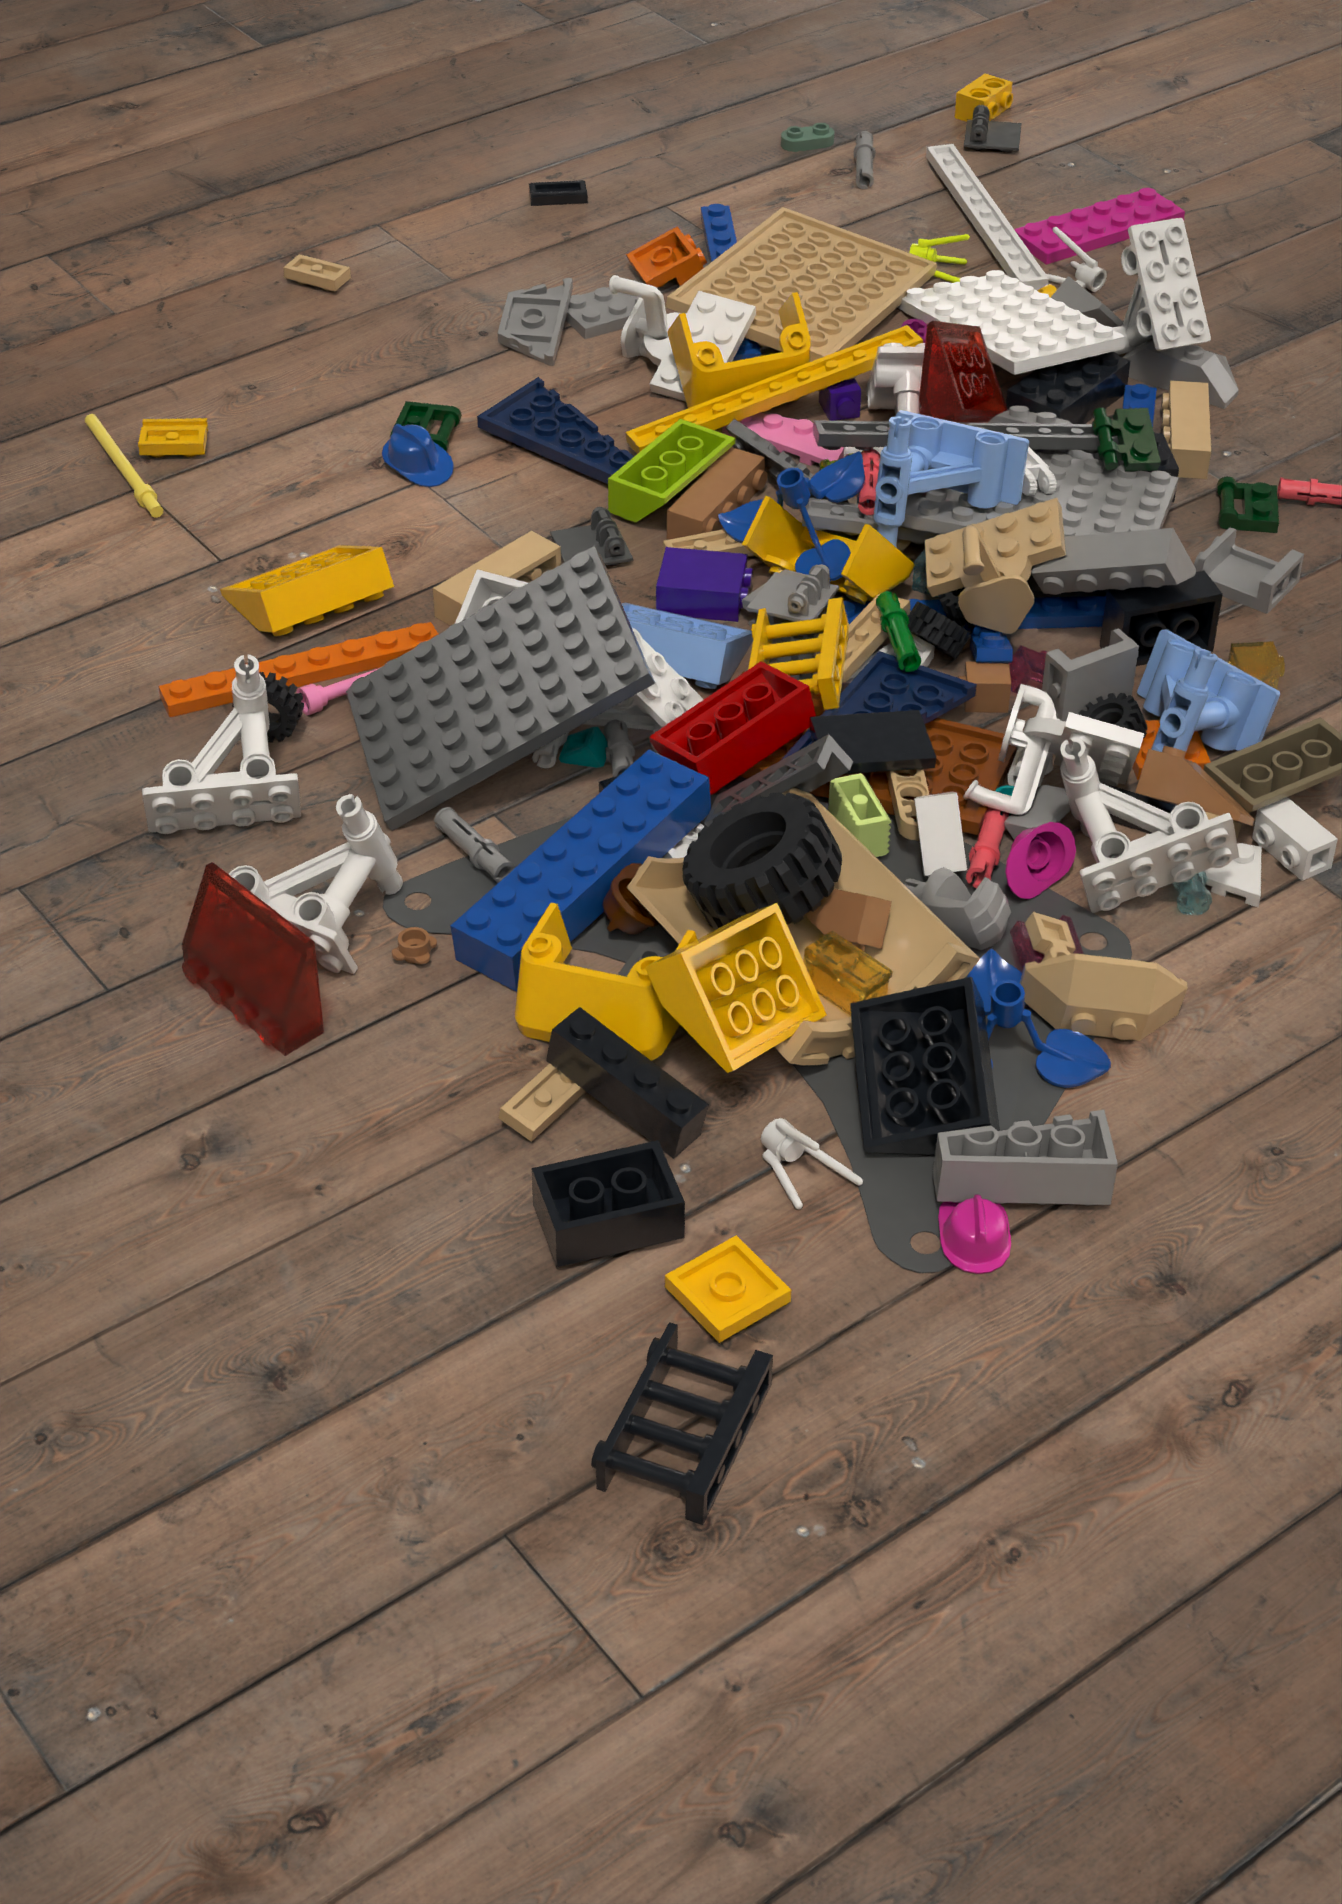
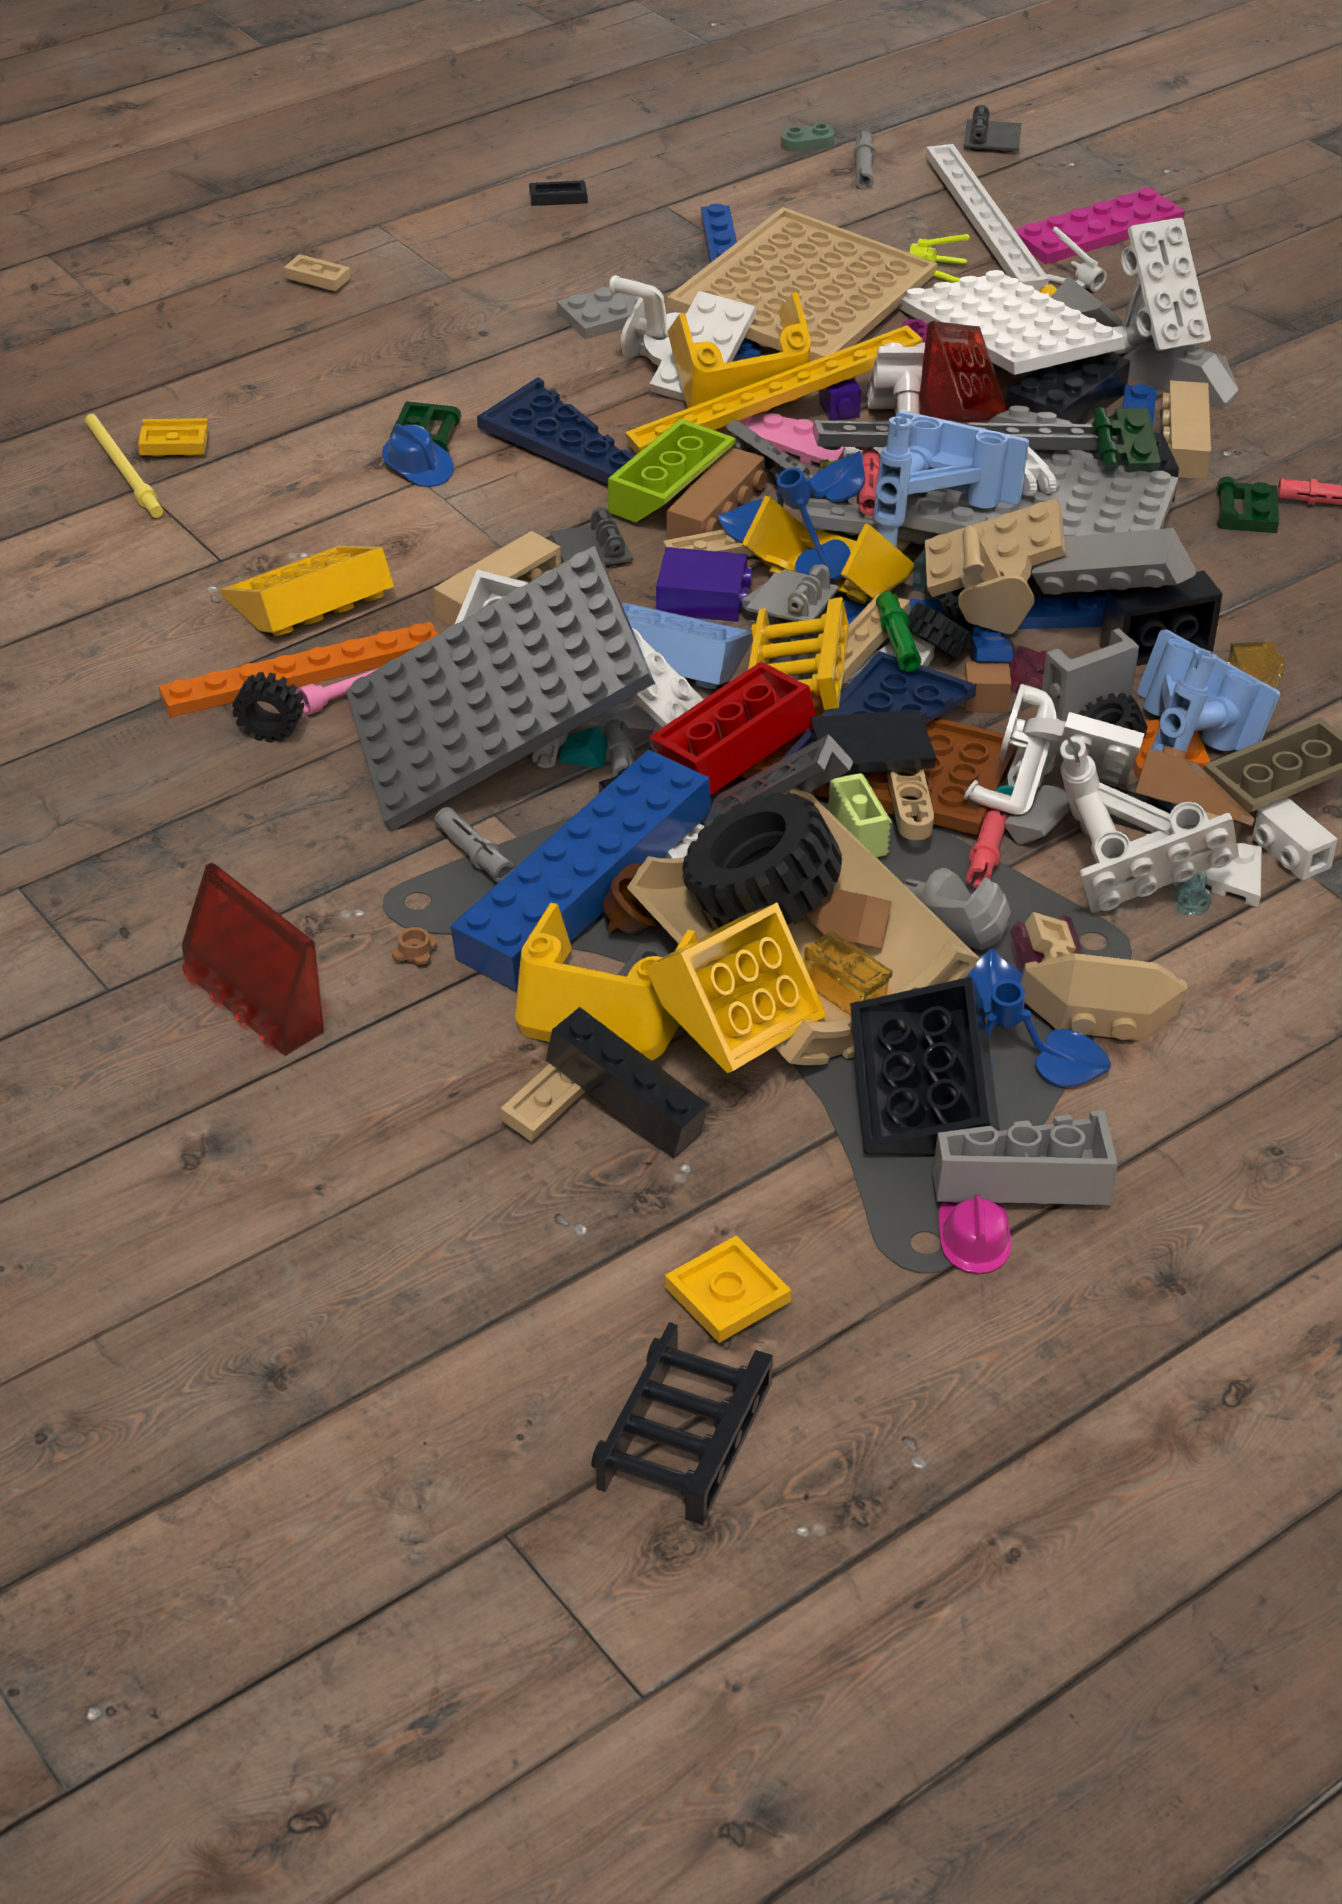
(204, 800): white plate -> none
(323, 915): white plate -> none
(535, 320): light grey wing -> none
(608, 1203): black brick -> none
(667, 258): orange plate -> none
(788, 1144): white plant -> none
(940, 832): white hinge -> none
(987, 91): yellow brick -> none
(1039, 858): dark pink piece -> none
(1249, 576): light grey panel -> none

